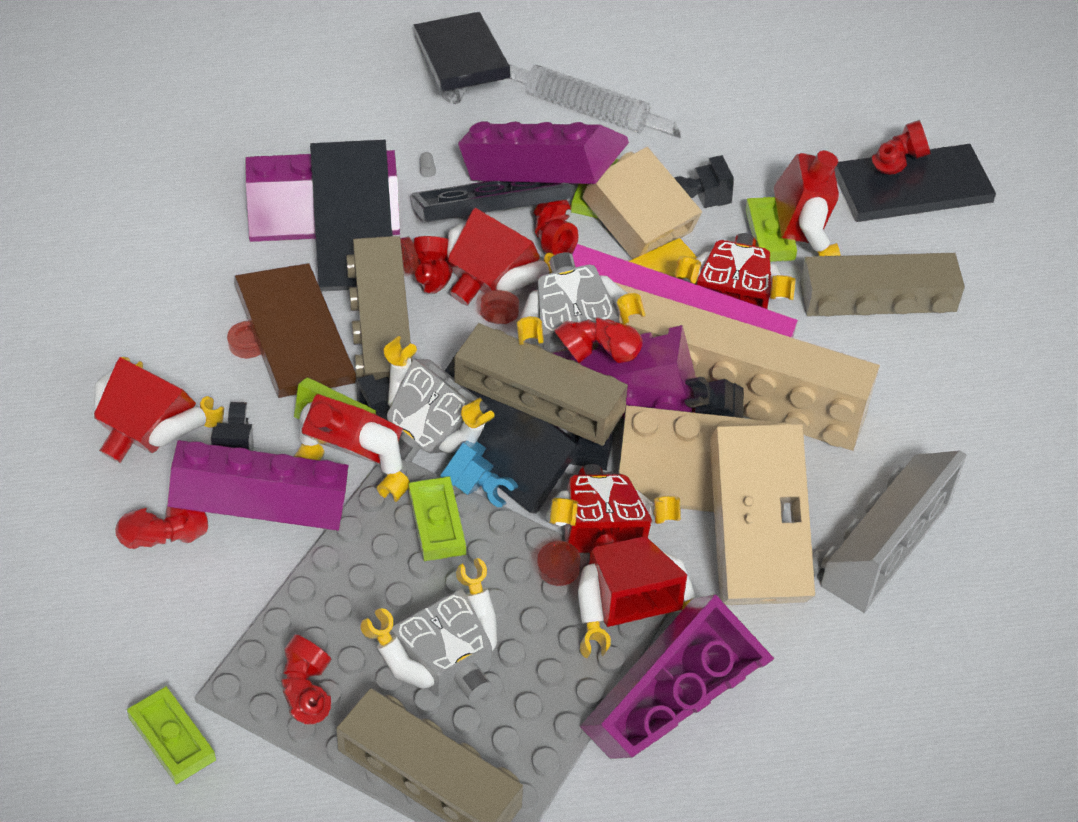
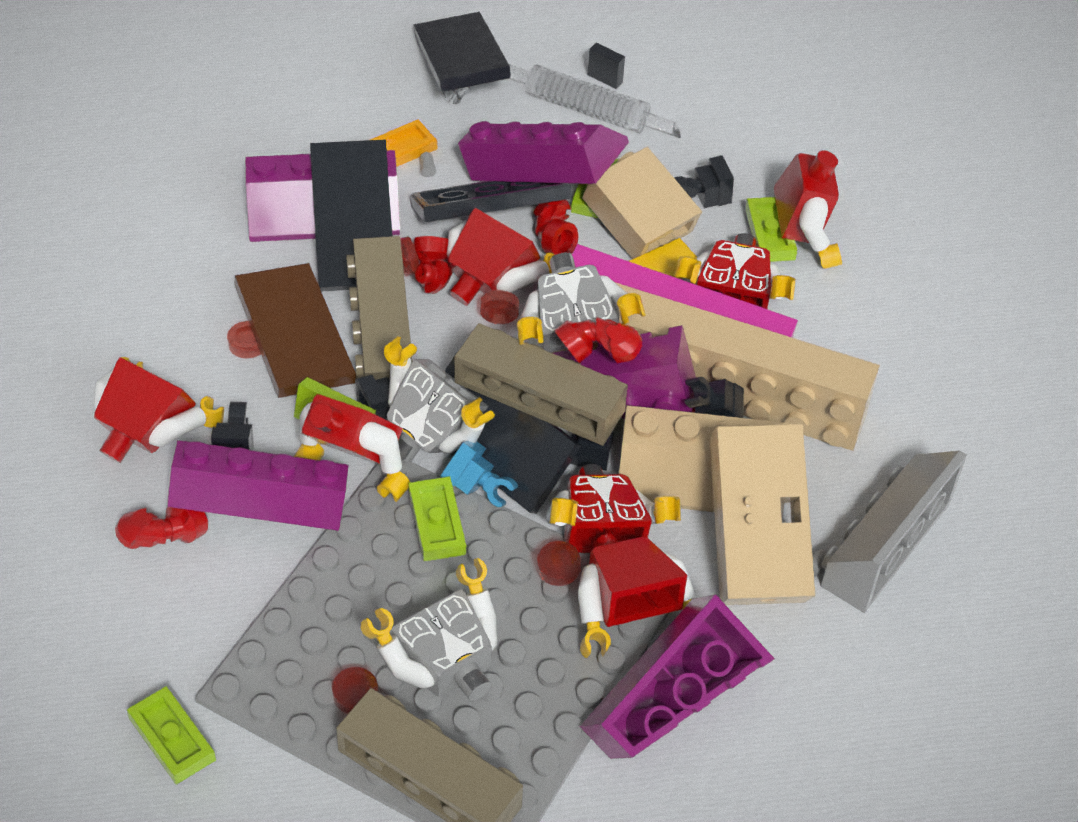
(306, 701): red arm -> none
(351, 686): none -> clear red tile
(409, 141): none -> light orange tile
(606, 65): none -> black tile
(881, 284): dark tan brick -> none
(891, 155): red arm -> none
(930, 183): black tile -> none

